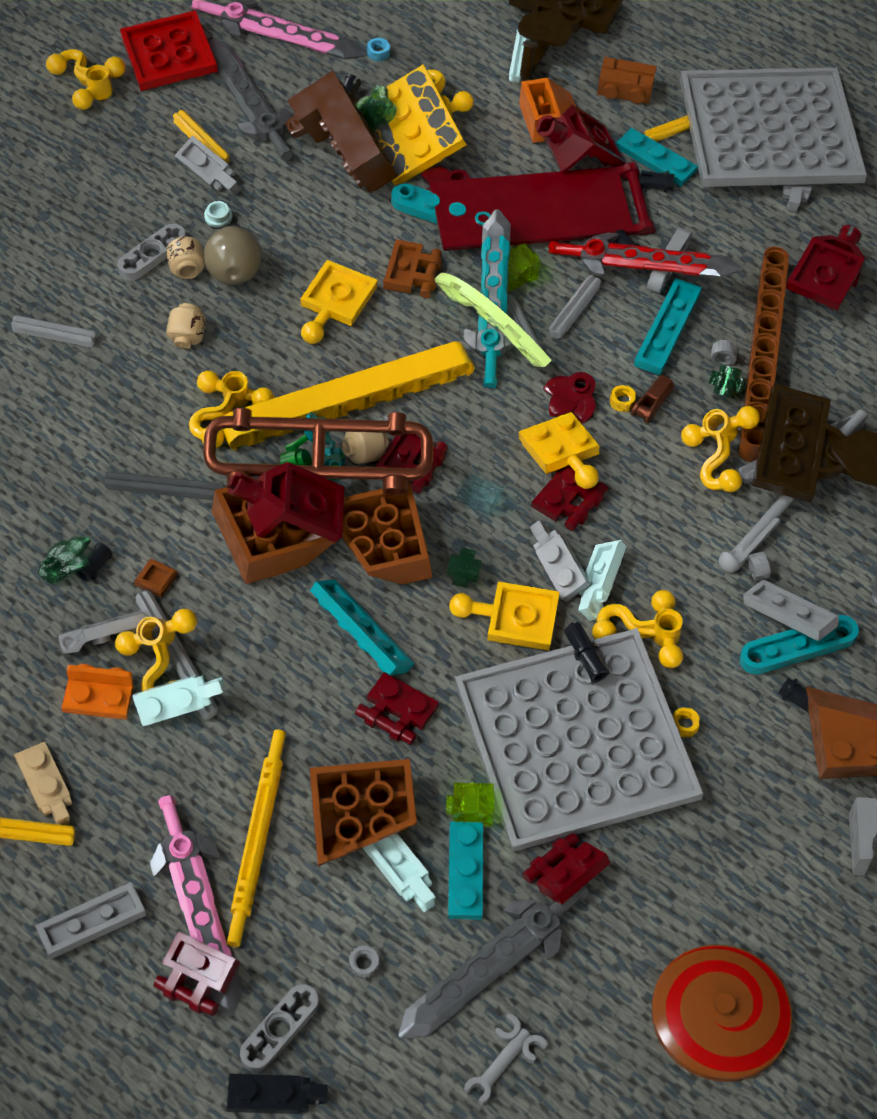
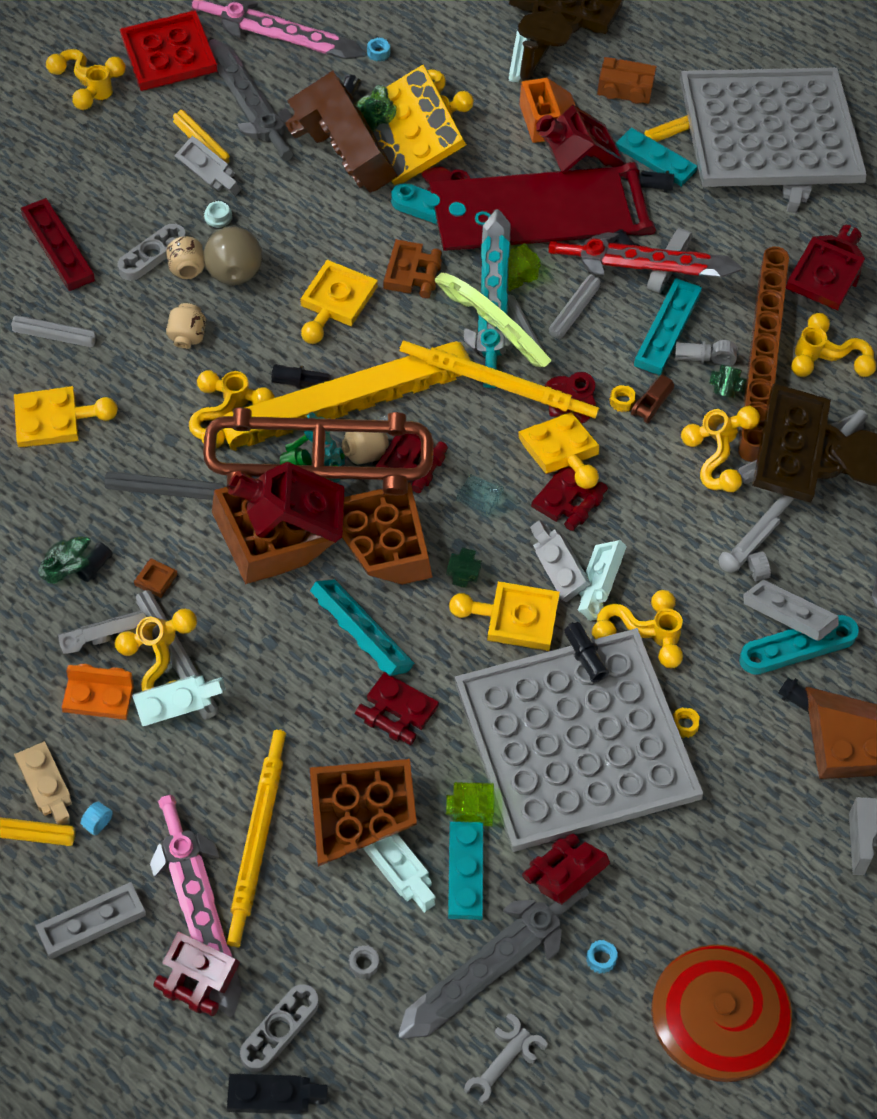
(53, 415): none -> yellow plate
(57, 244): none -> dark red plate
(96, 817): none -> medium azure axle
(297, 376): none -> black axle
(499, 379): none -> yellow axle
(606, 947): none -> medium azure axle
(693, 351): none -> light grey pin
(814, 345): none -> yellow piece

